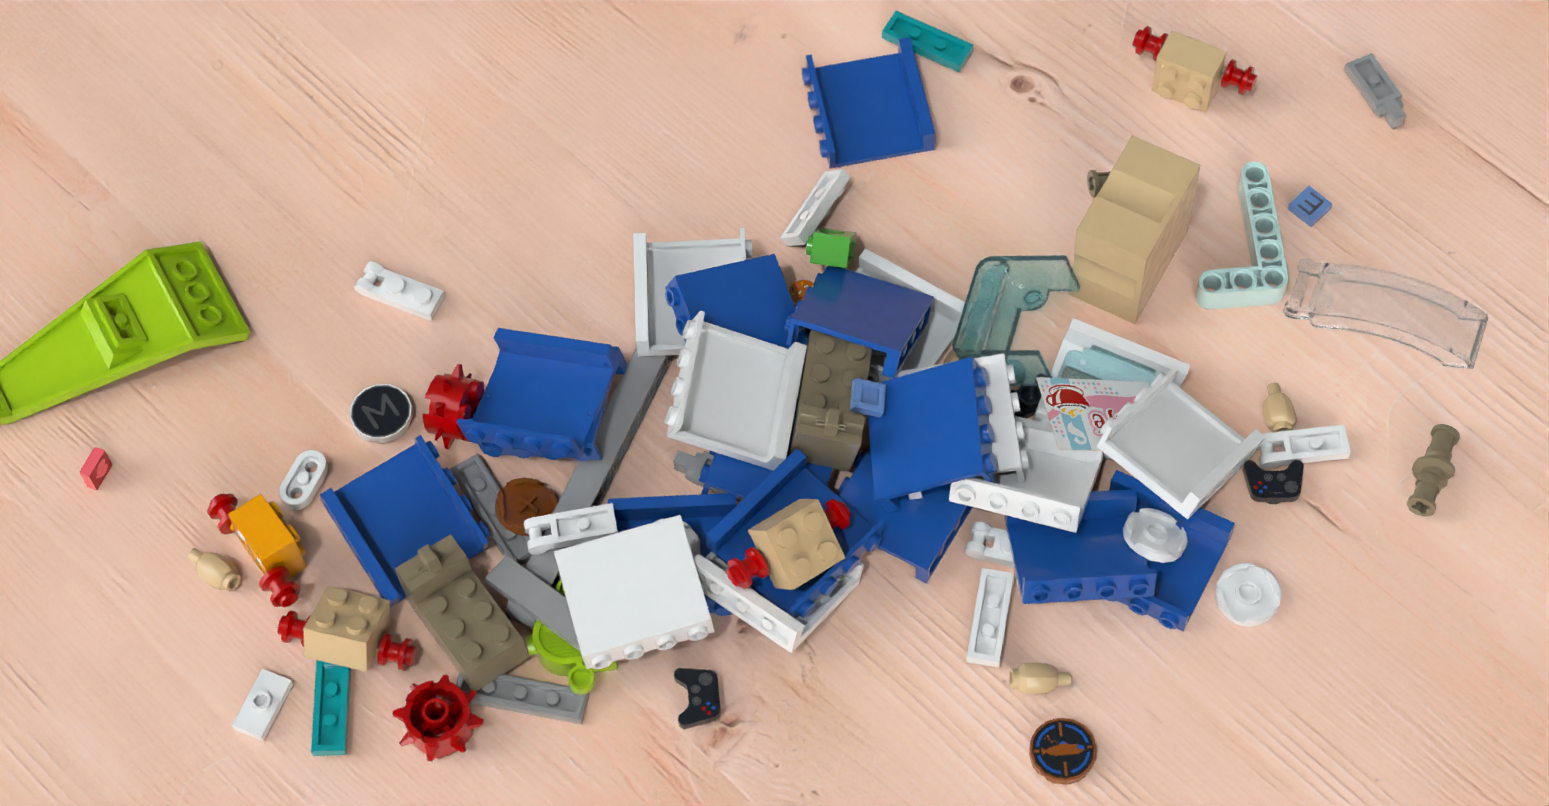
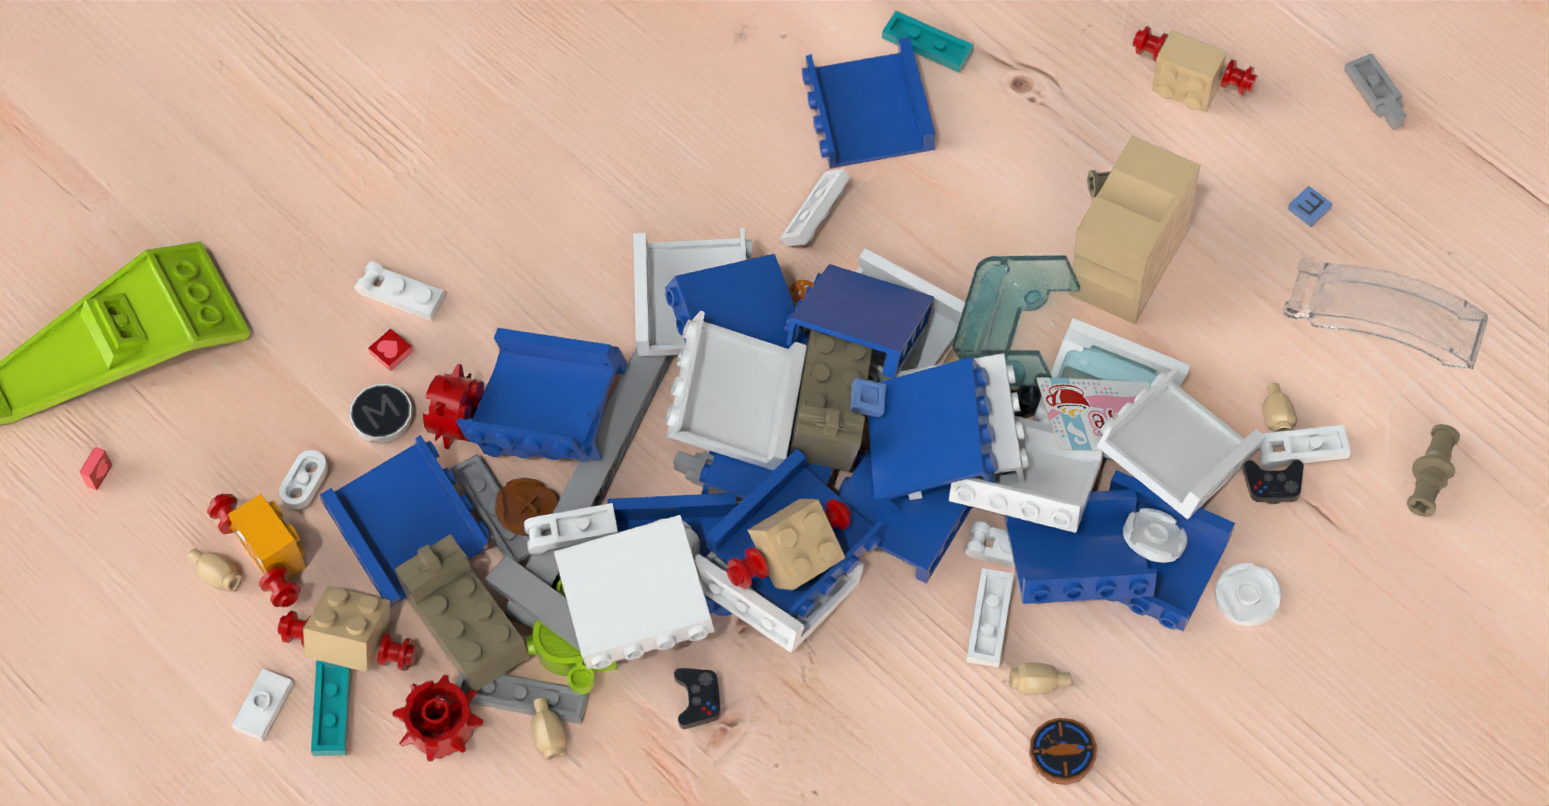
(390, 349): none -> tile
(547, 731): none -> tan plant
(831, 247): bright green brick -> none
(1259, 245): light aqua beam -> none

